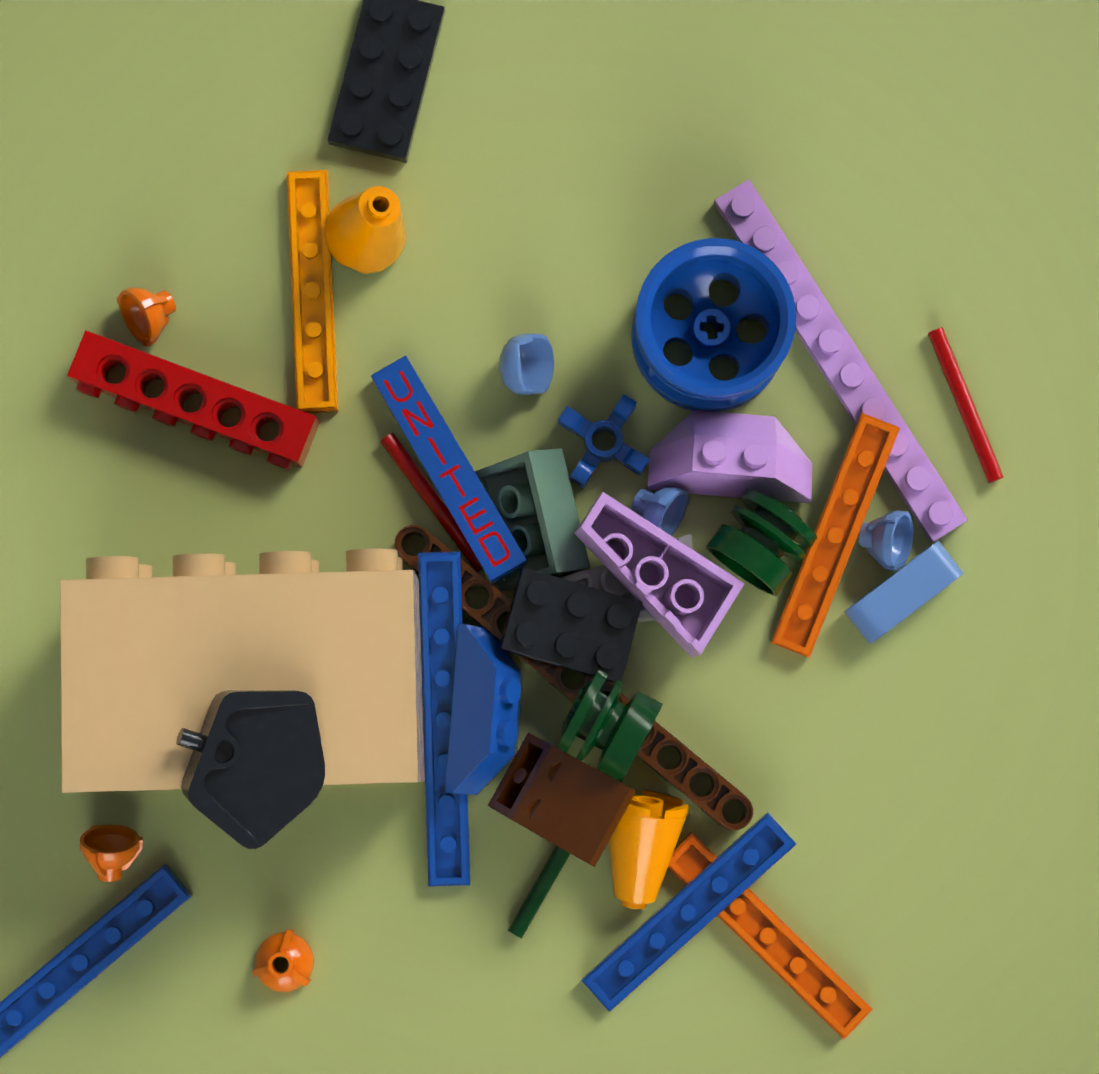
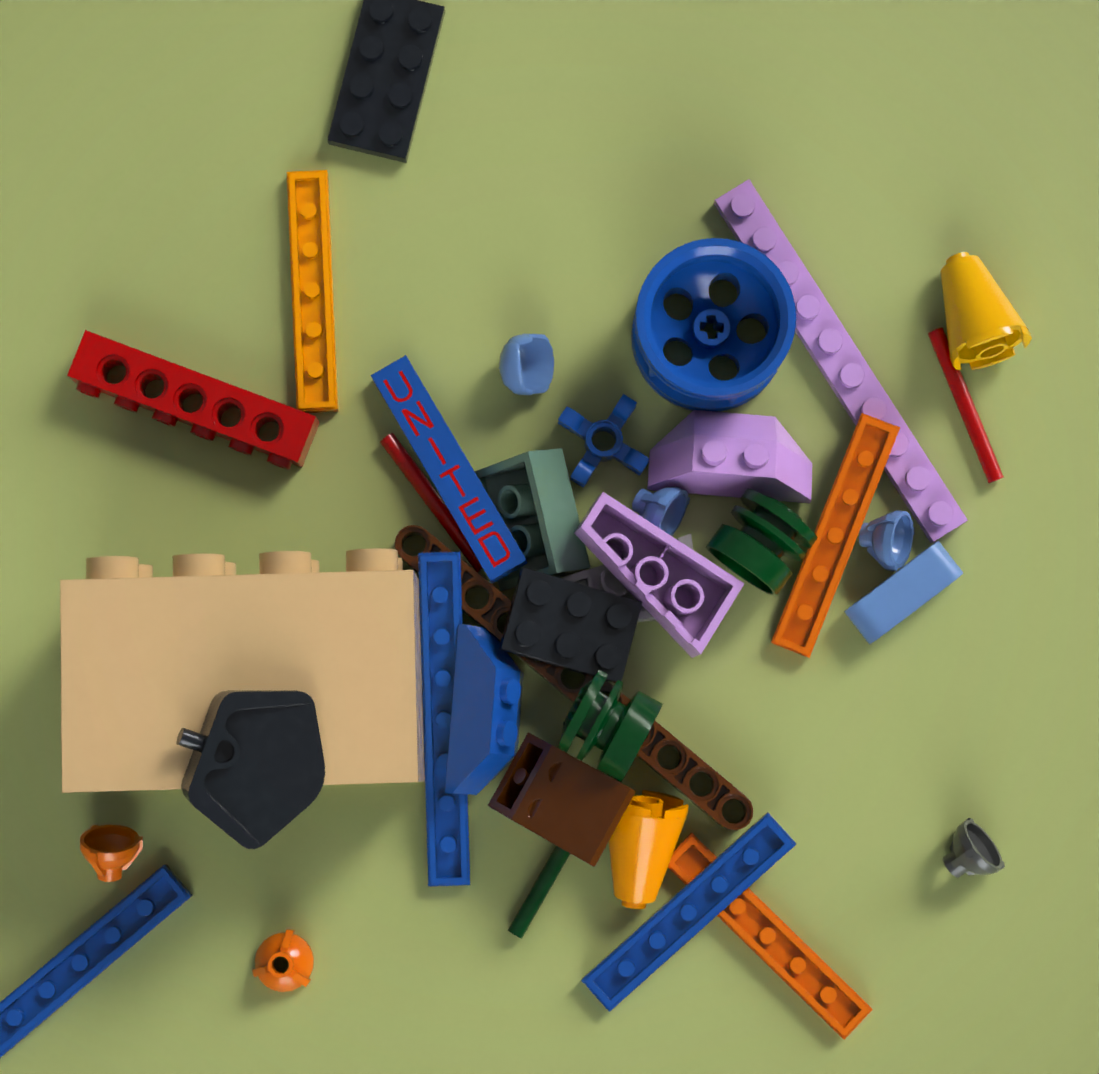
(145, 312): orange piece -> none
(367, 230): light orange cone -> none
(972, 852): none -> dark grey piece
(978, 315): none -> yellow cone

